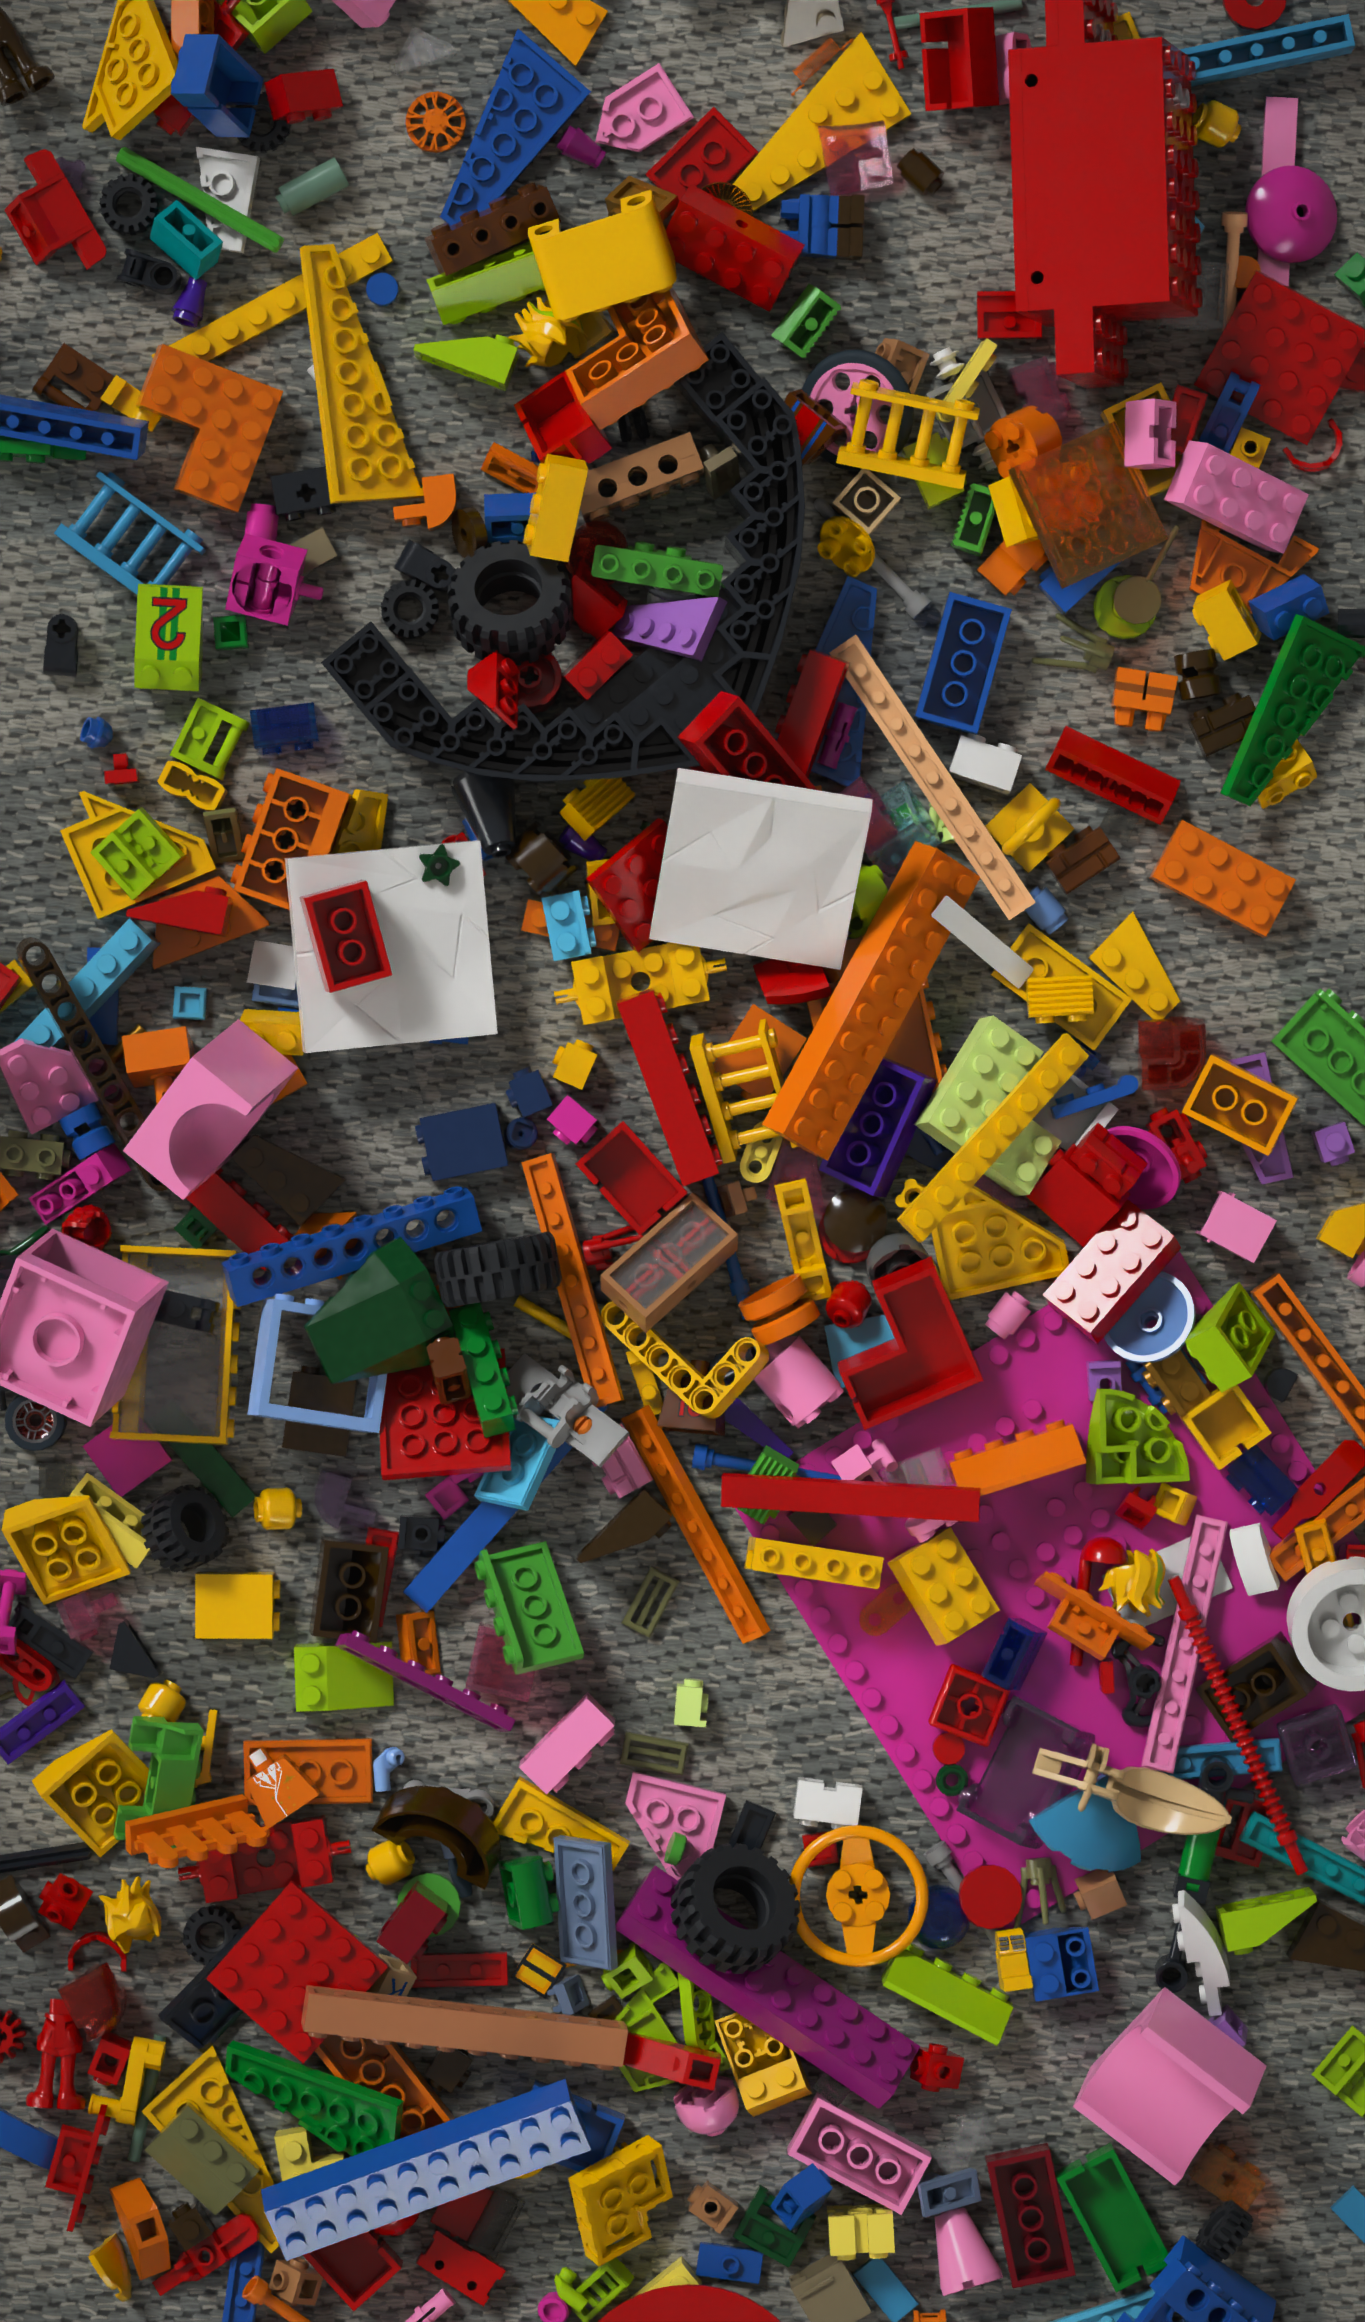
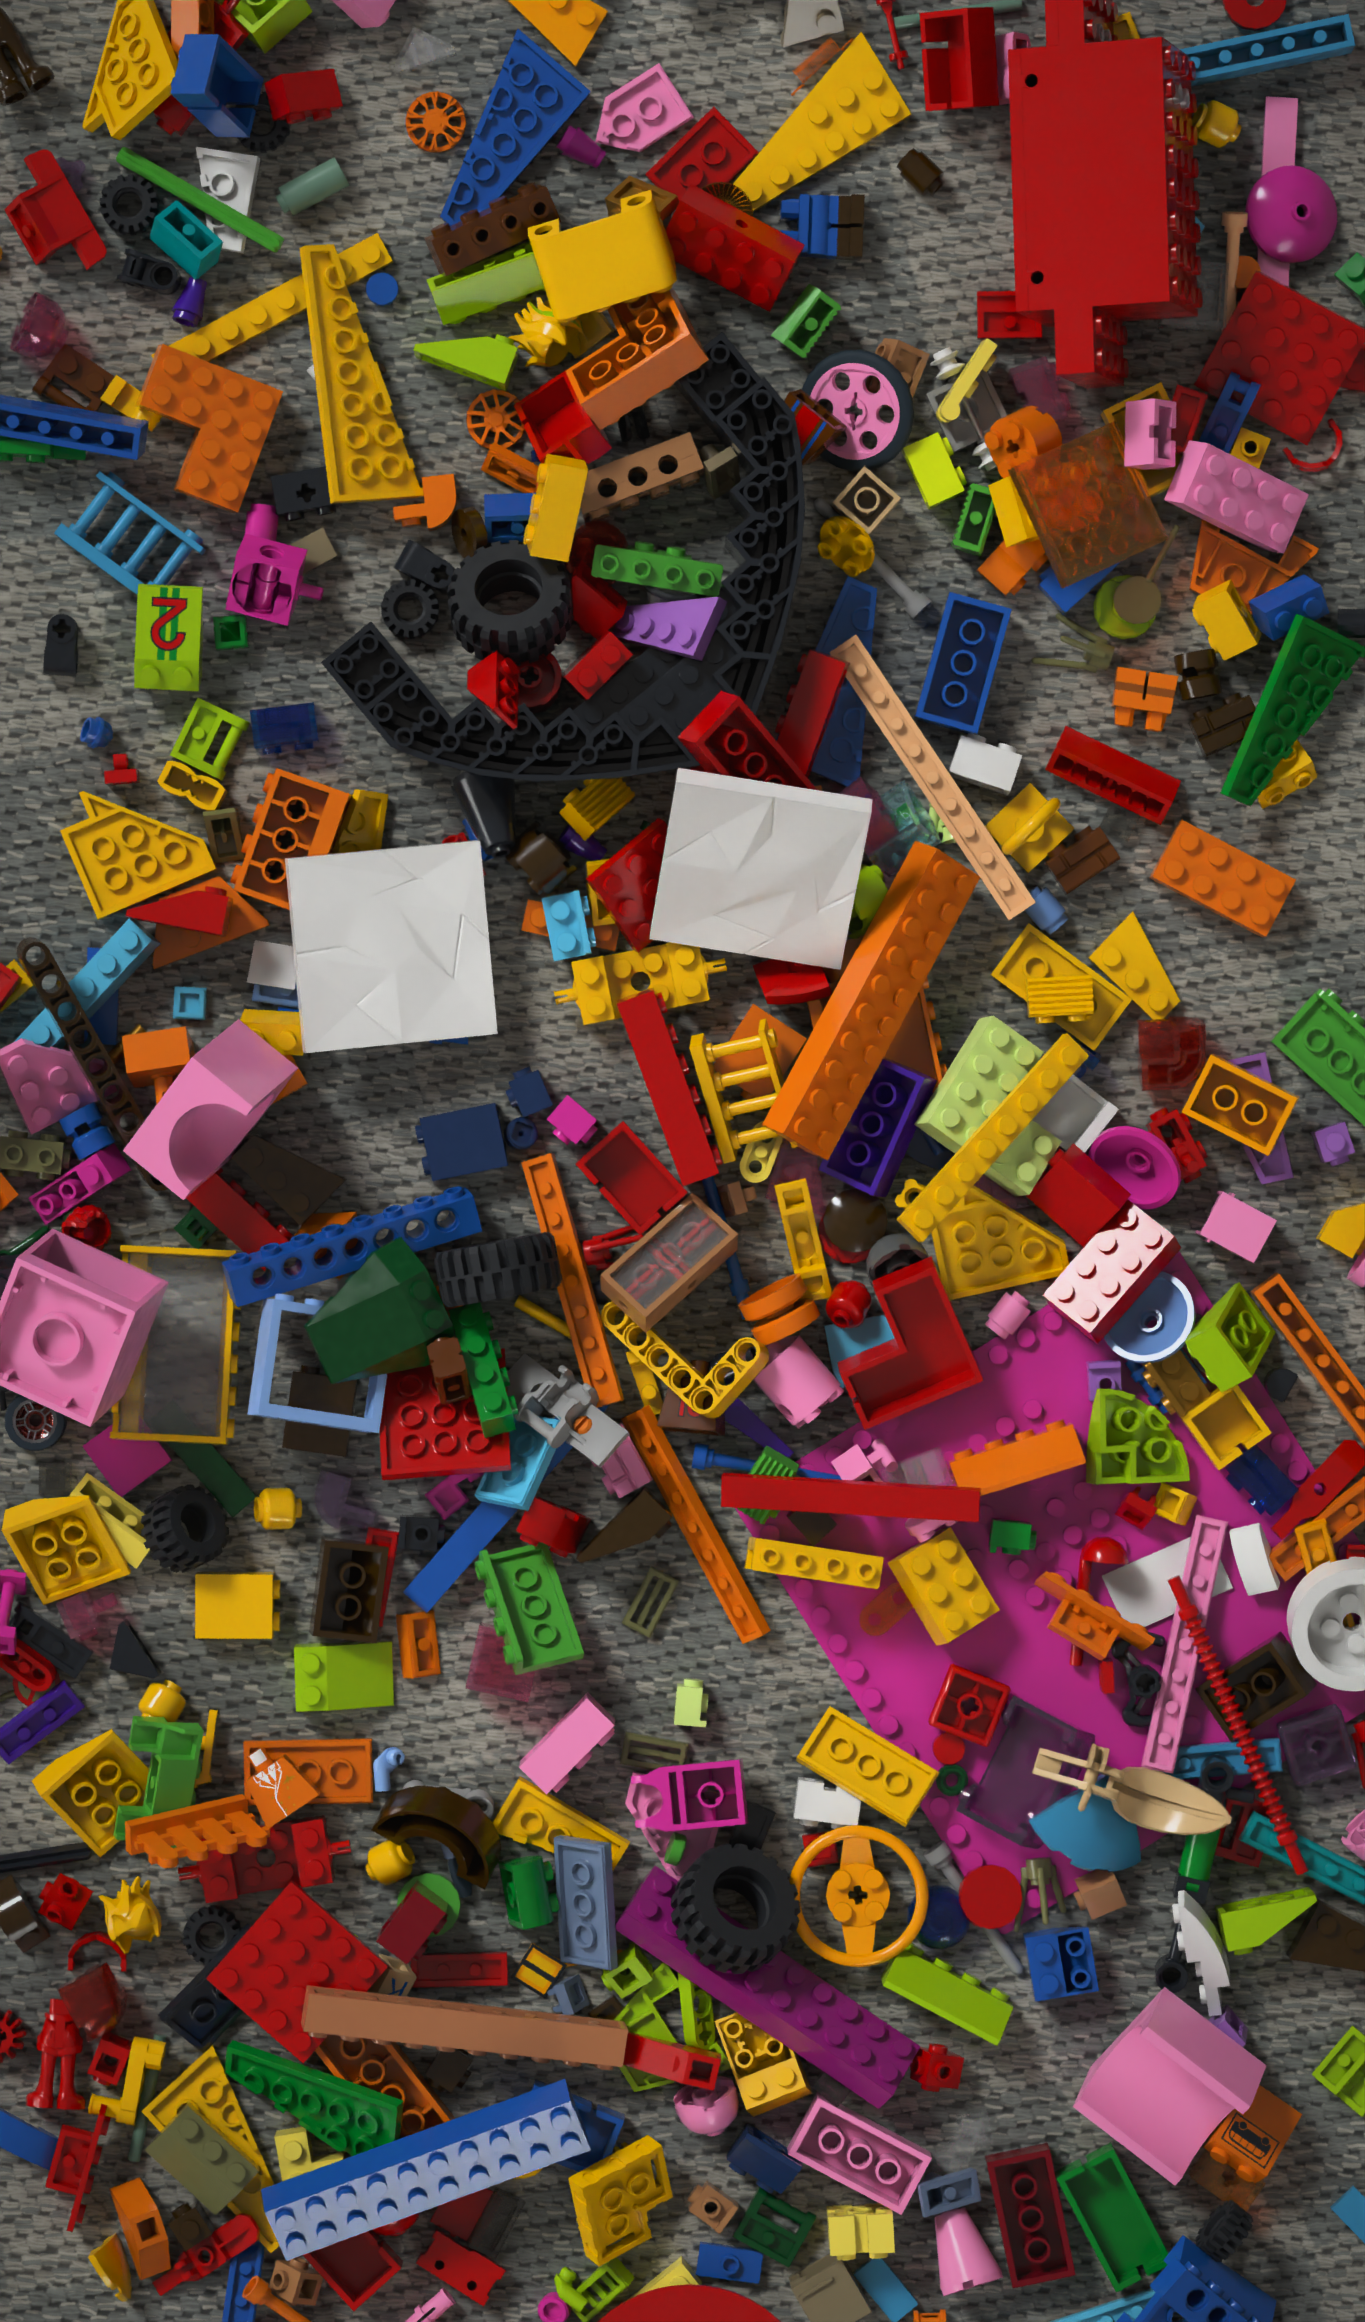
(40, 328): none -> clear pink cylinder
(137, 853): lime slope -> none
(178, 1308): black plate -> none
(345, 936): red brick -> none
(437, 1686): magenta plate -> none
(447, 865): dark green plate -> none
(495, 419): none -> orange wheel
(553, 1526): none -> red brick
(574, 1063): yellow brick -> none
(684, 1798): none -> dark pink brick
(763, 2159): none -> dark blue slope
(802, 2196): blue brick -> none
(837, 735): magenta pin -> none
(855, 157): plate -> none
(867, 1766): none -> yellow tile
(886, 458): yellow fence -> none
(982, 942): white sticker -> none
(1011, 1536): none -> green brick
(1012, 1960): yellow leg -> none
(1014, 1654): clear blue brick -> none
(1095, 1096): blue plate -> none
(1108, 1161): red brick -> none
(1136, 1582): yellow hair -> none
(1255, 2138): none -> orange brick

